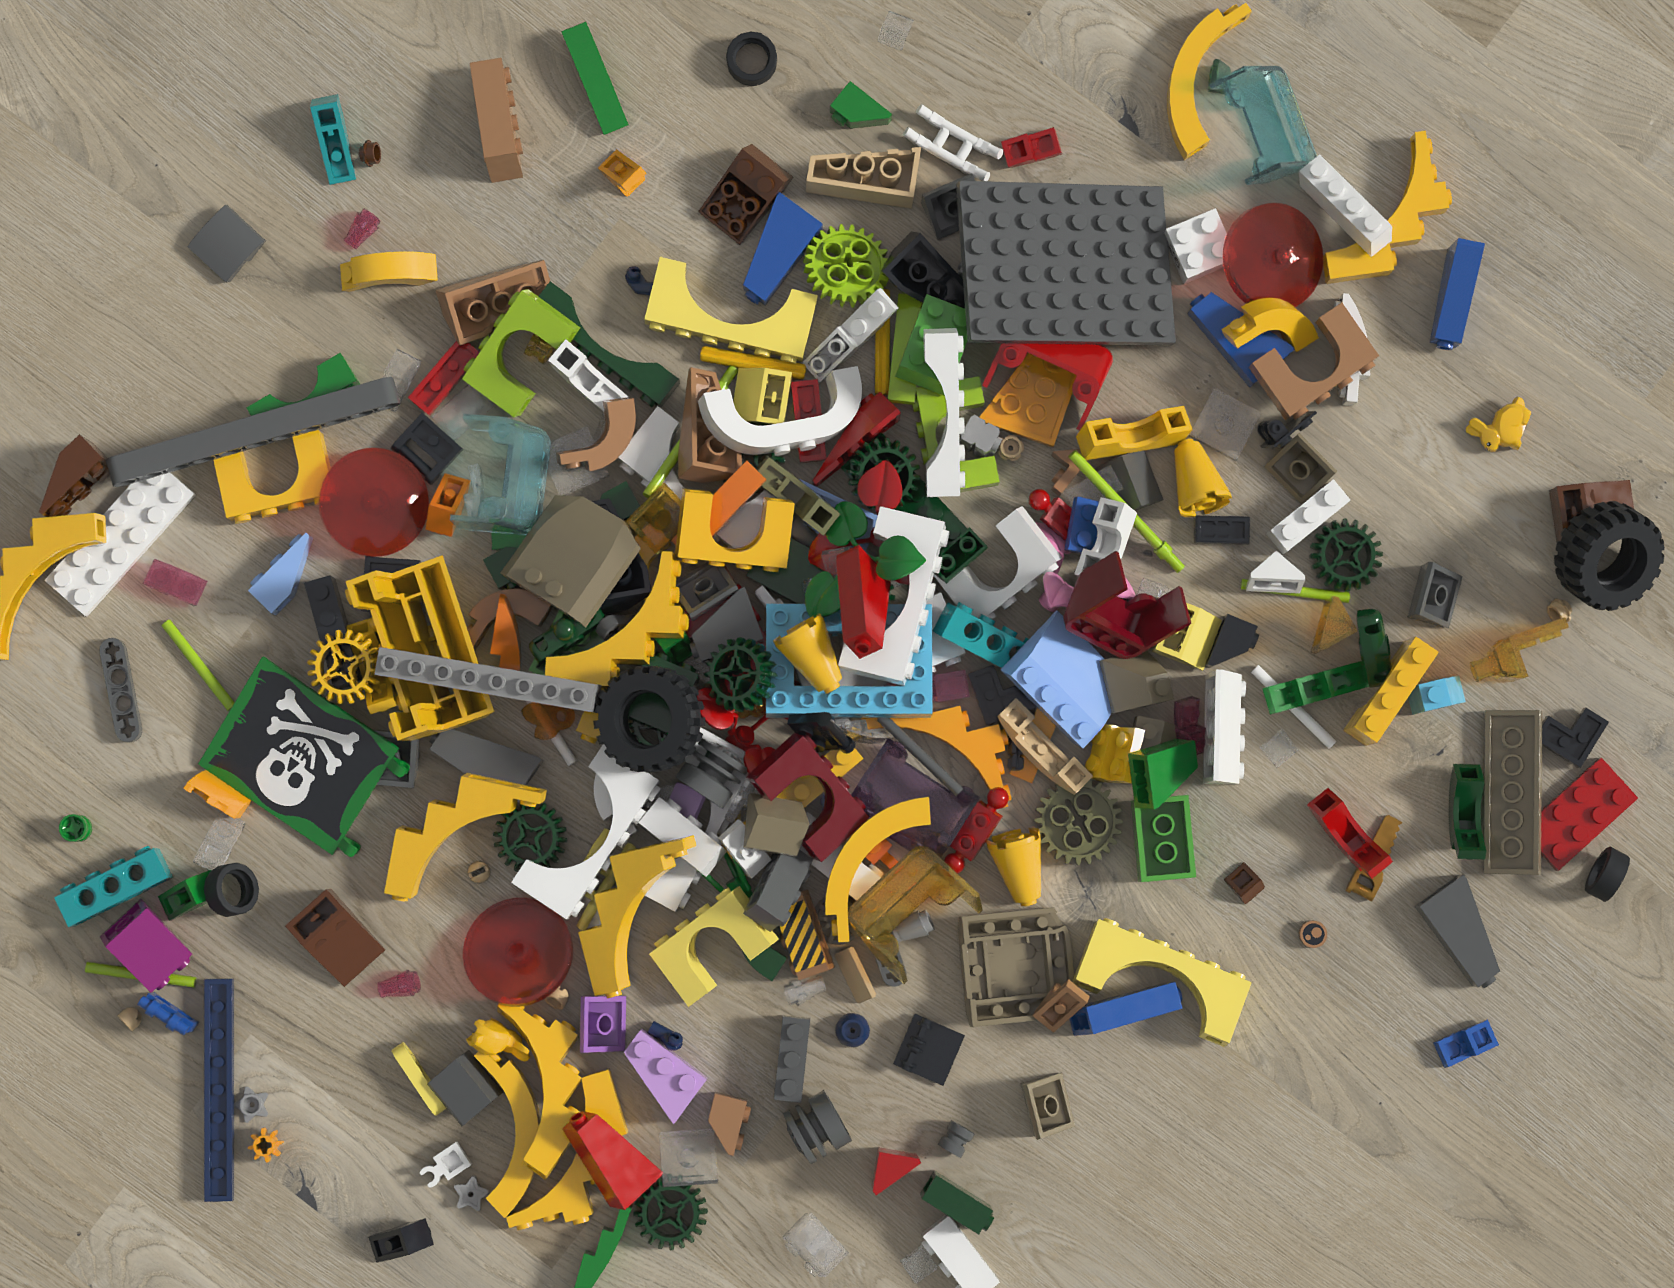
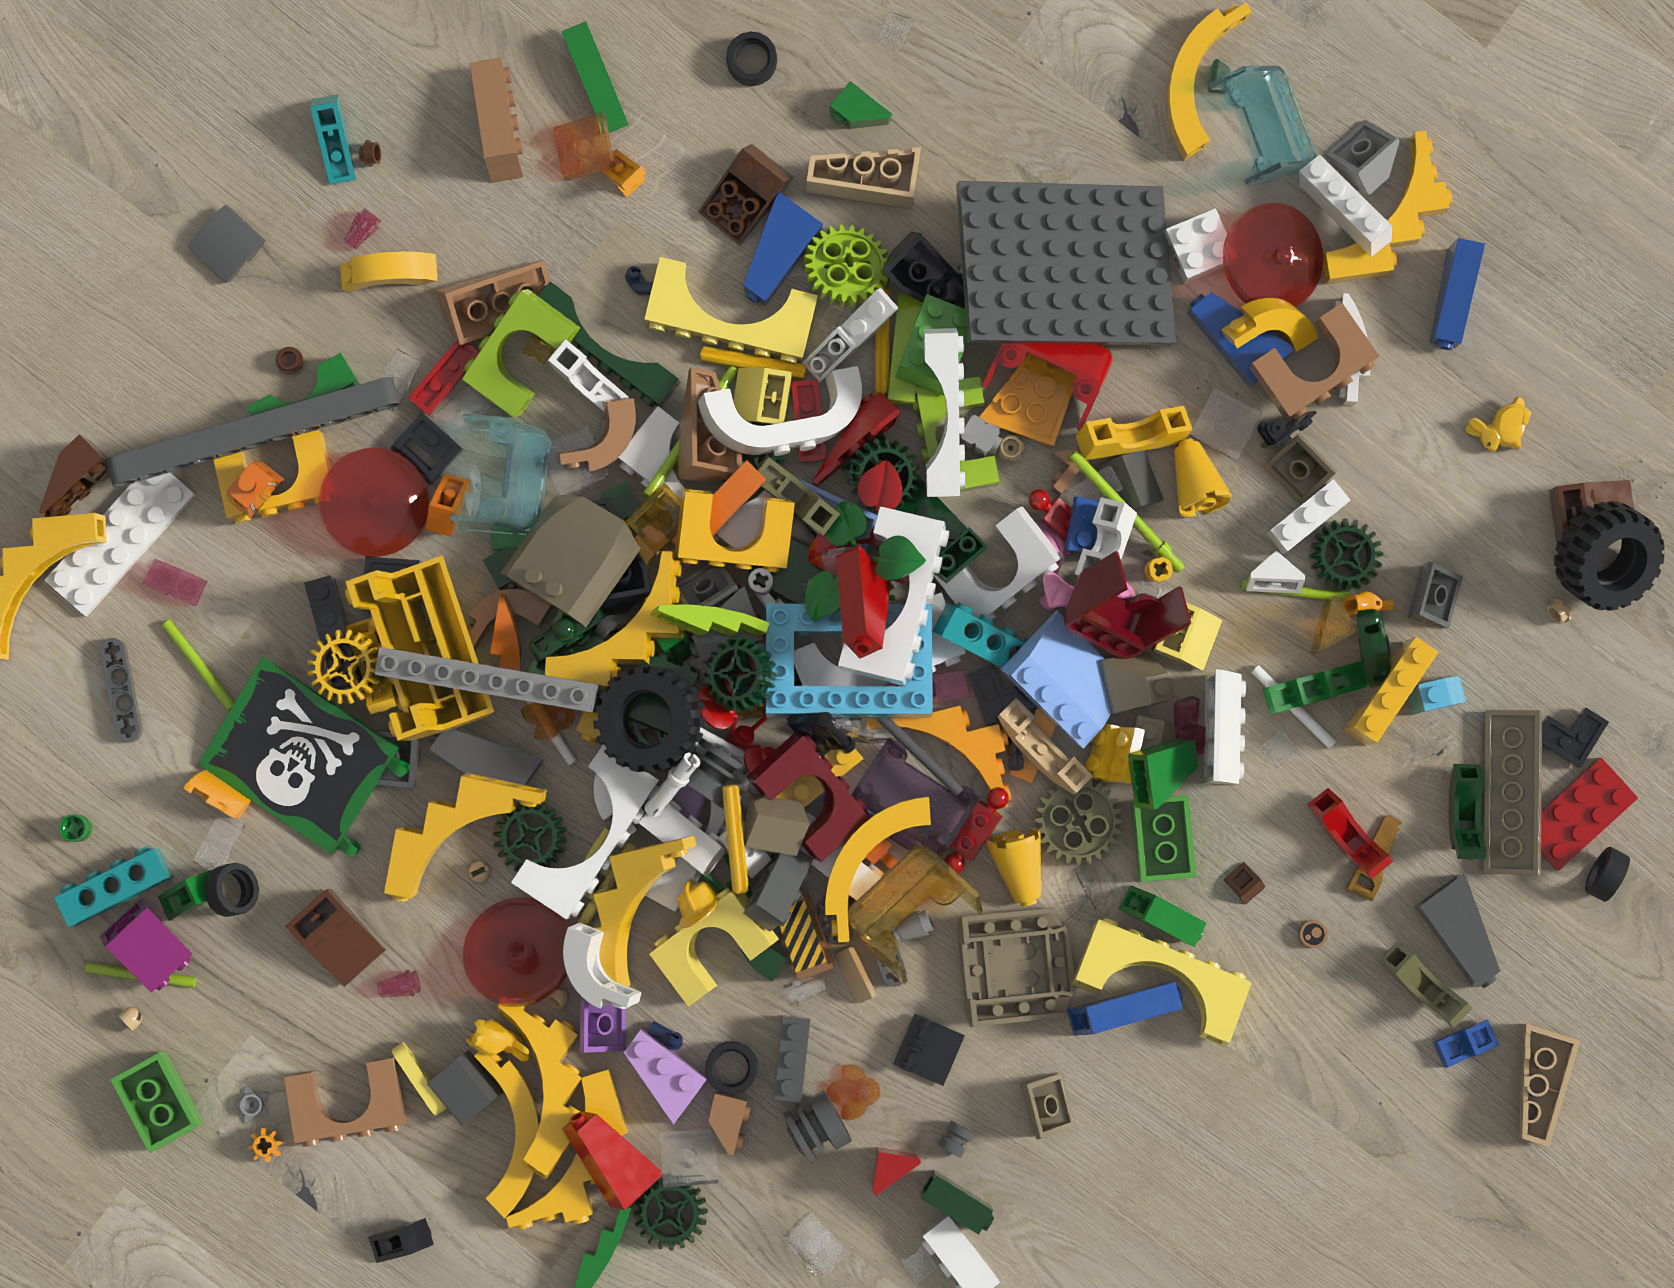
(157, 1101): none -> bright green brick
(168, 1013): blue plate -> none
(218, 1090): dark blue plate -> none
(253, 488): none -> orange torso
(282, 580): light blue slope -> none
(289, 360): none -> reddish brown plate
(313, 1123): none -> medium nougat arch
(449, 1162): white plate -> none
(471, 1186): light grey plate -> none
(584, 146): none -> clear orange plate
(586, 973): none -> white arch
(677, 778): none -> white pin
(696, 902): none -> yellow piece
(700, 619): none -> lime slope
(711, 1074): none -> black tyre
(735, 838): none -> yellow axle
(764, 574): none -> light grey bush
(811, 653): yellow cone -> none
(849, 1092): none -> clear orange plate
(850, 1021): dark blue plate -> none
(942, 207): dark grey slope -> none
(946, 128): white piece -> none
(1031, 148): red slope -> none
(1060, 1005): medium nougat slope -> none
(1150, 571): none -> yellow bush
(1162, 915): none -> green slope
(1222, 530): black plate -> none
(1232, 640): black slope -> none
(1365, 156): none -> light grey slope
(1366, 600): none -> light orange piece
(1423, 985): none -> olive arch
(1505, 658): clear yellow plate -> none
(1544, 1080): none -> tan wedge

